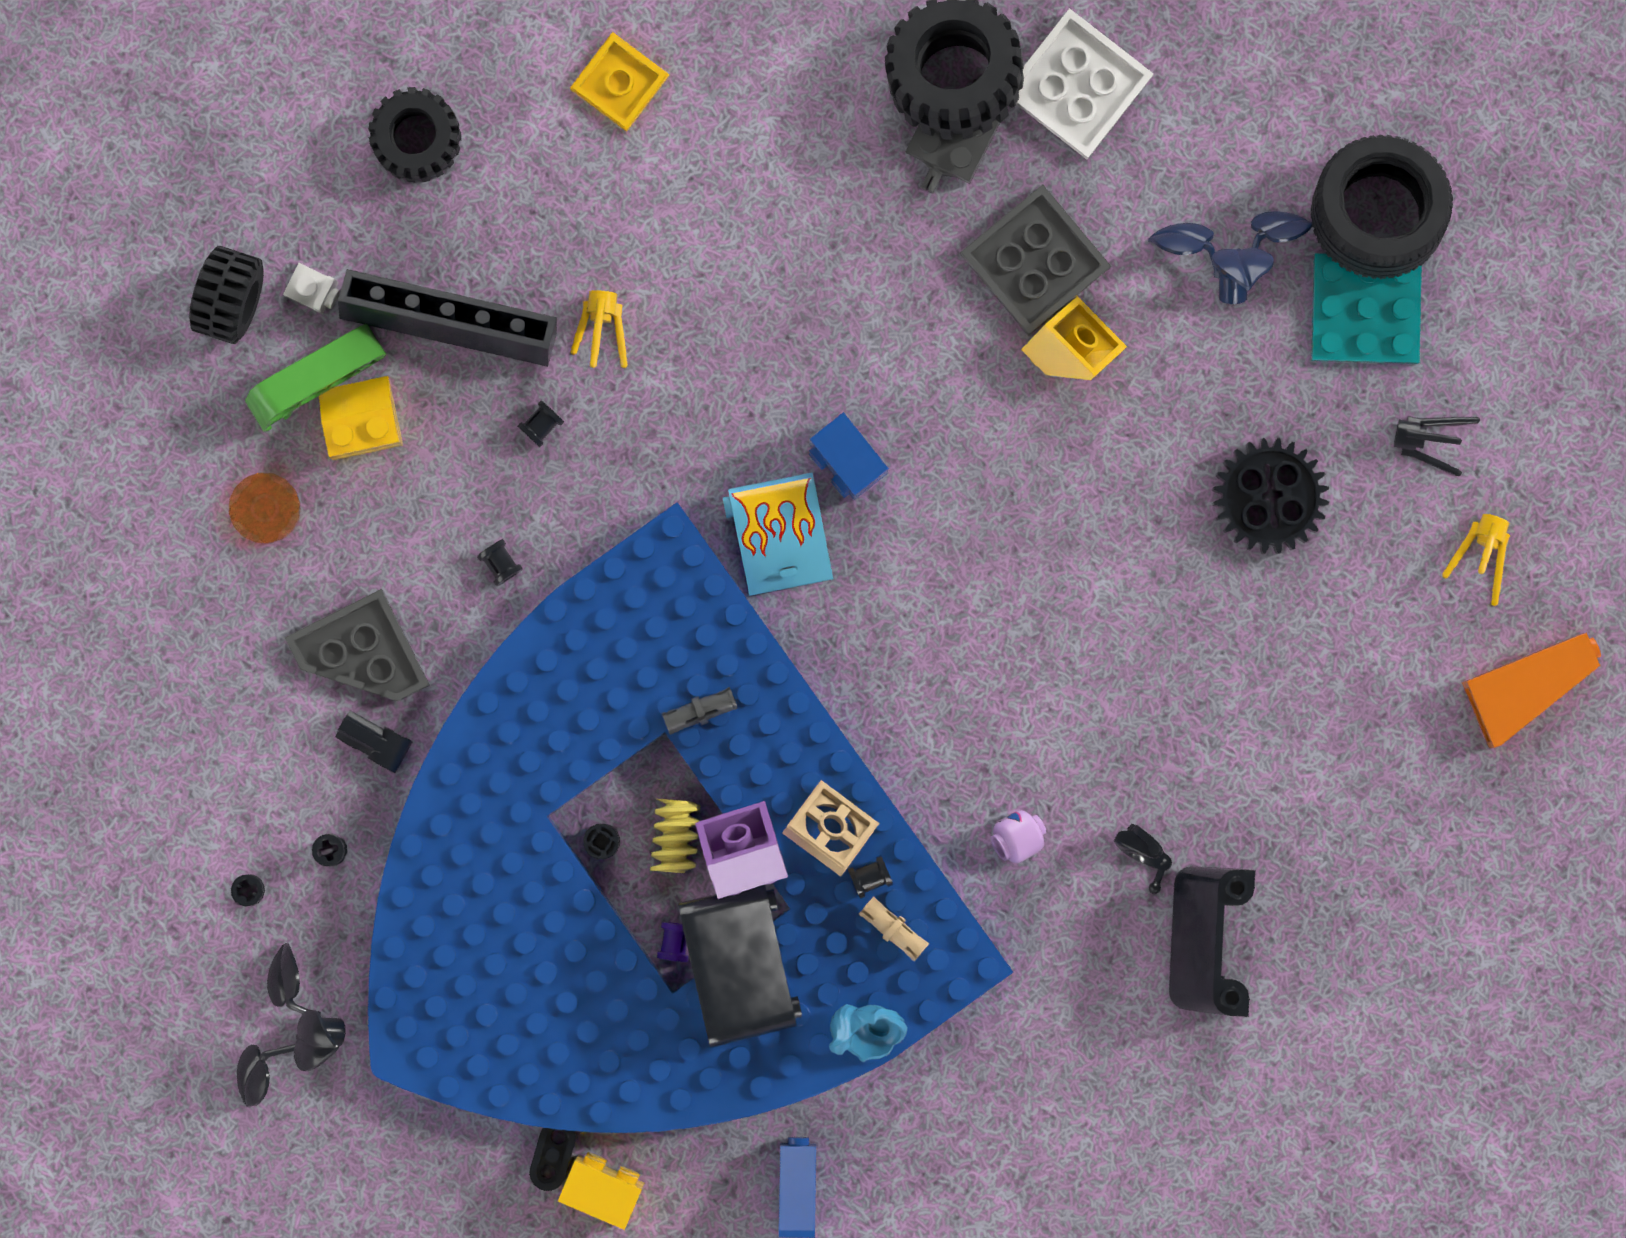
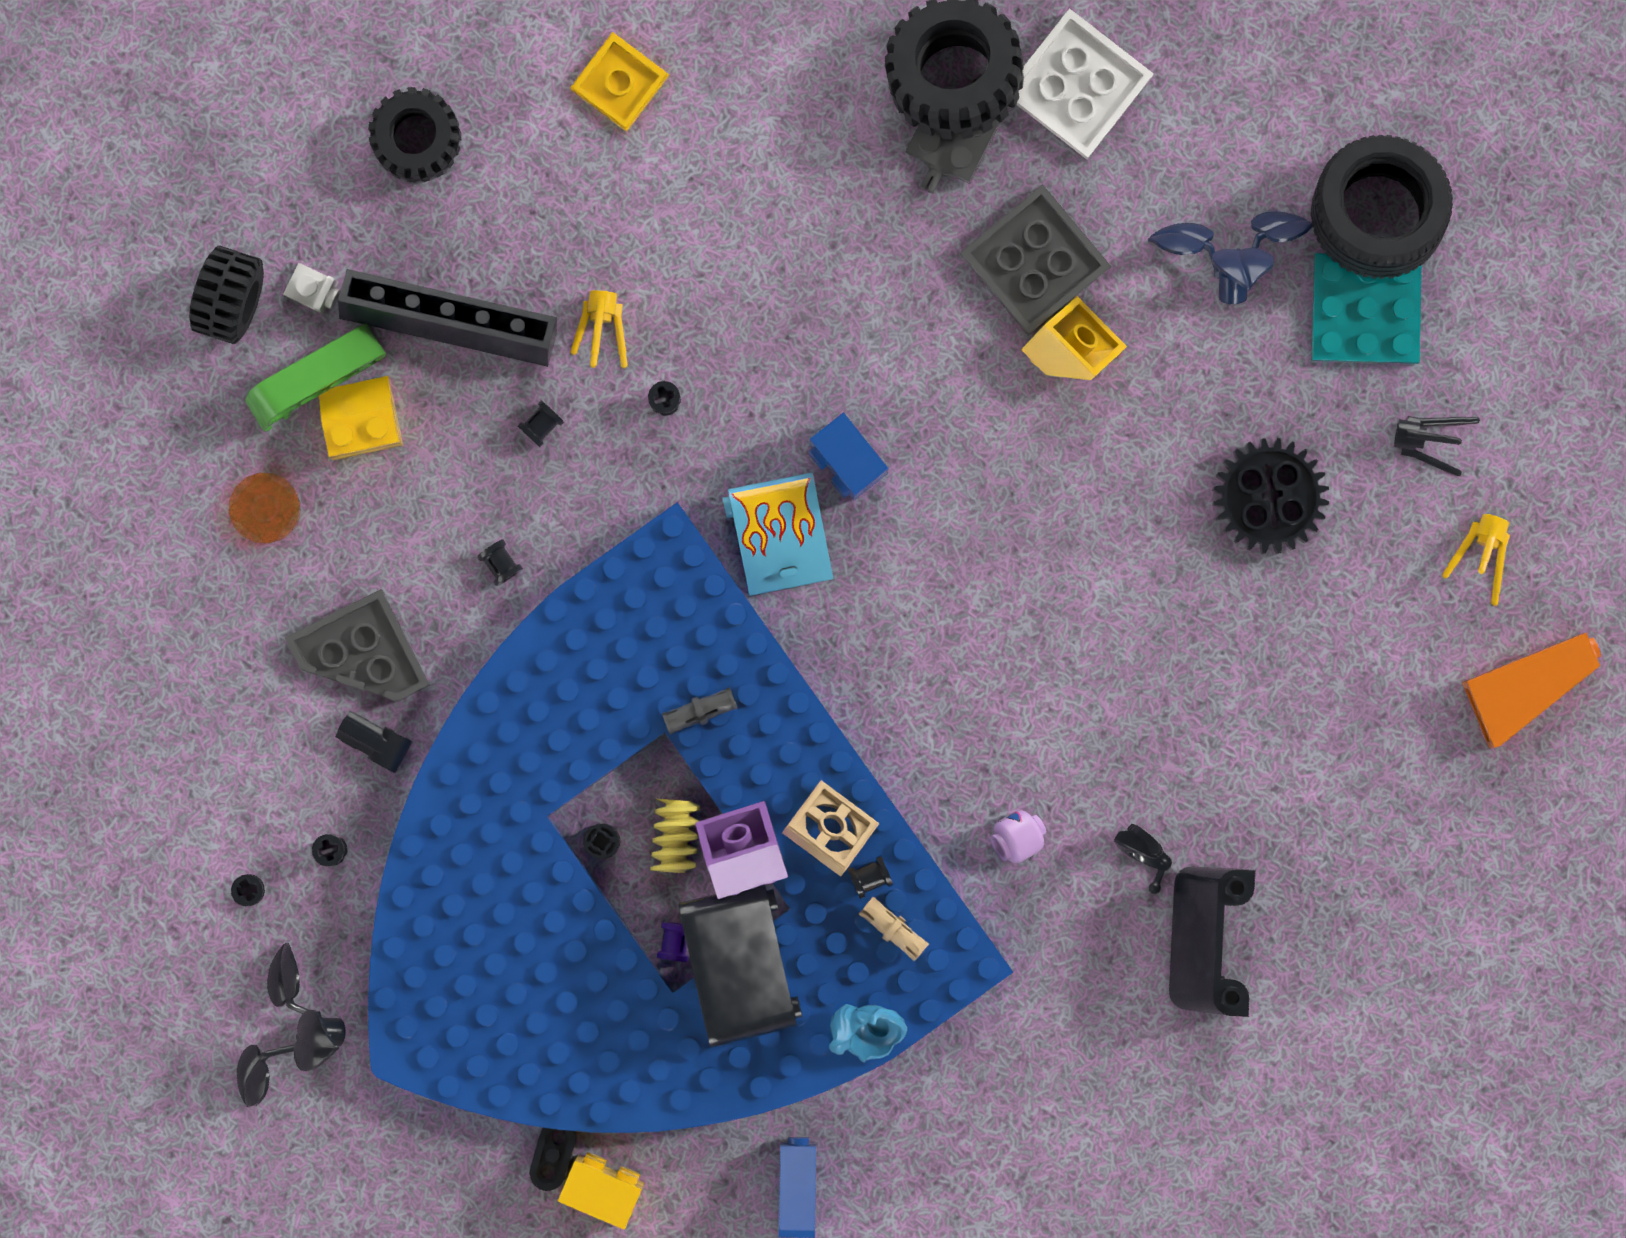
(654, 395): none -> black bush

